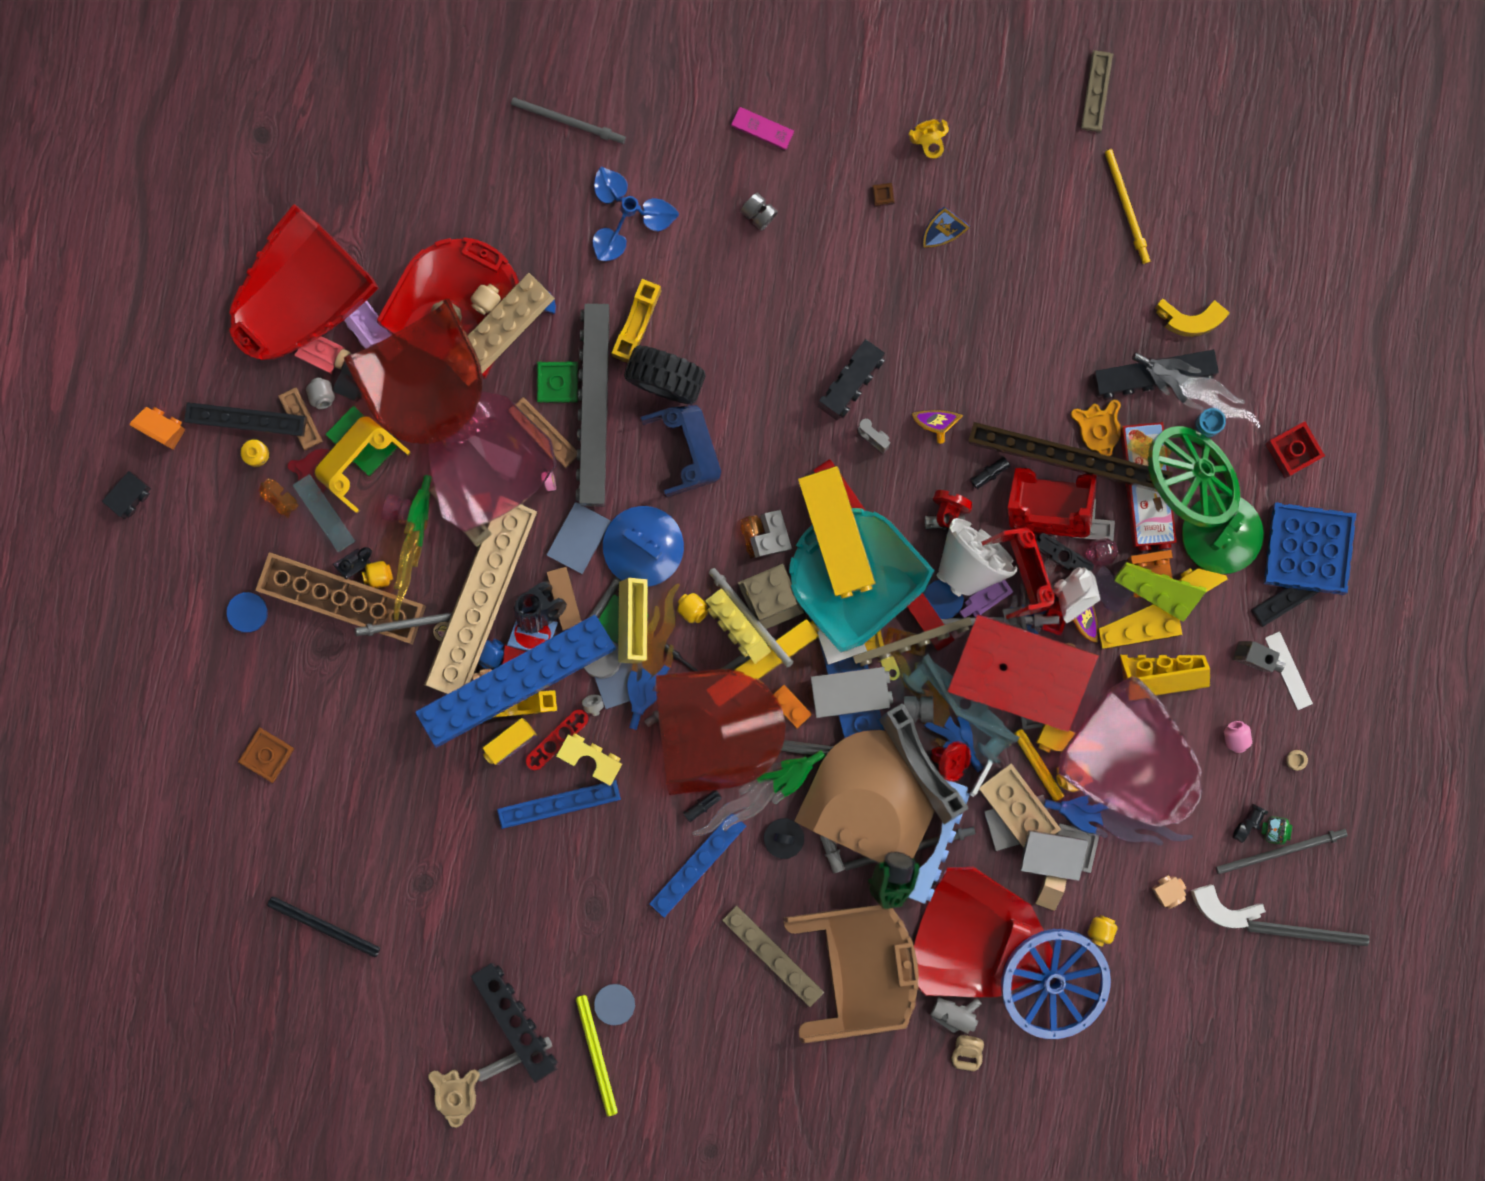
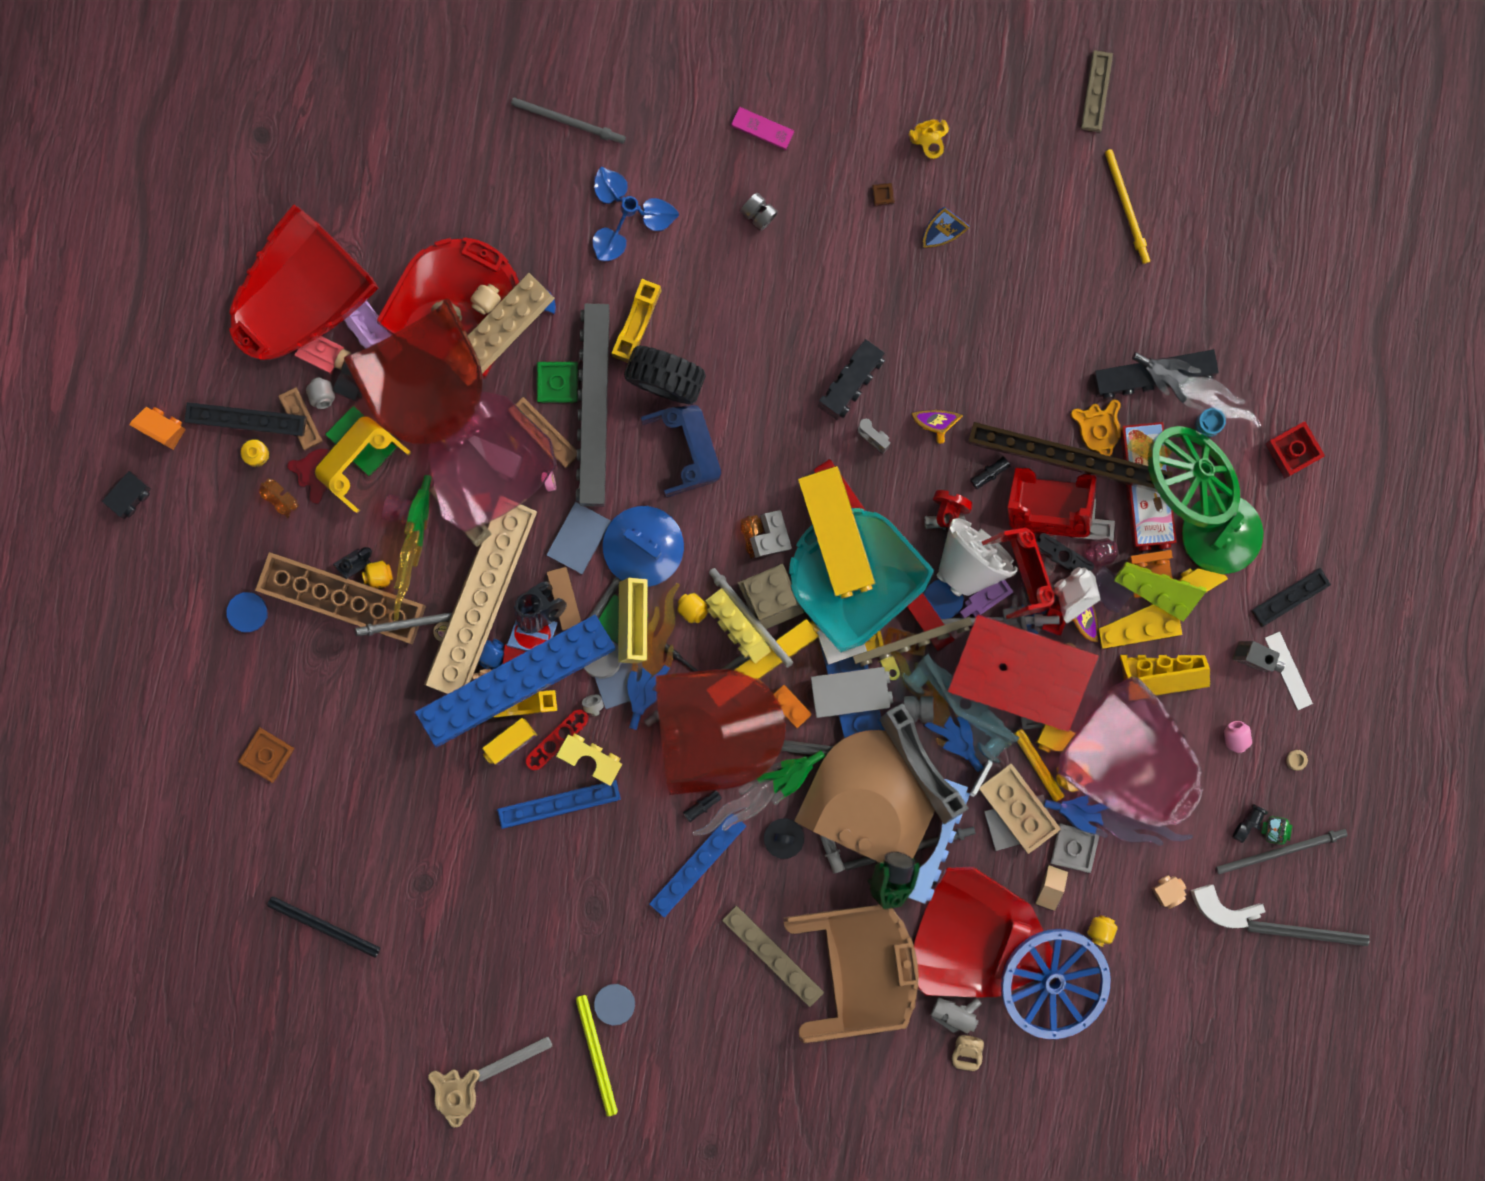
(324, 513): clear light blue tile -> none
(493, 999): black brick -> none
(952, 760): red tile -> none
(1053, 855): tile -> none
(1192, 325): yellow arch -> none
(1309, 548): blue piece -> none

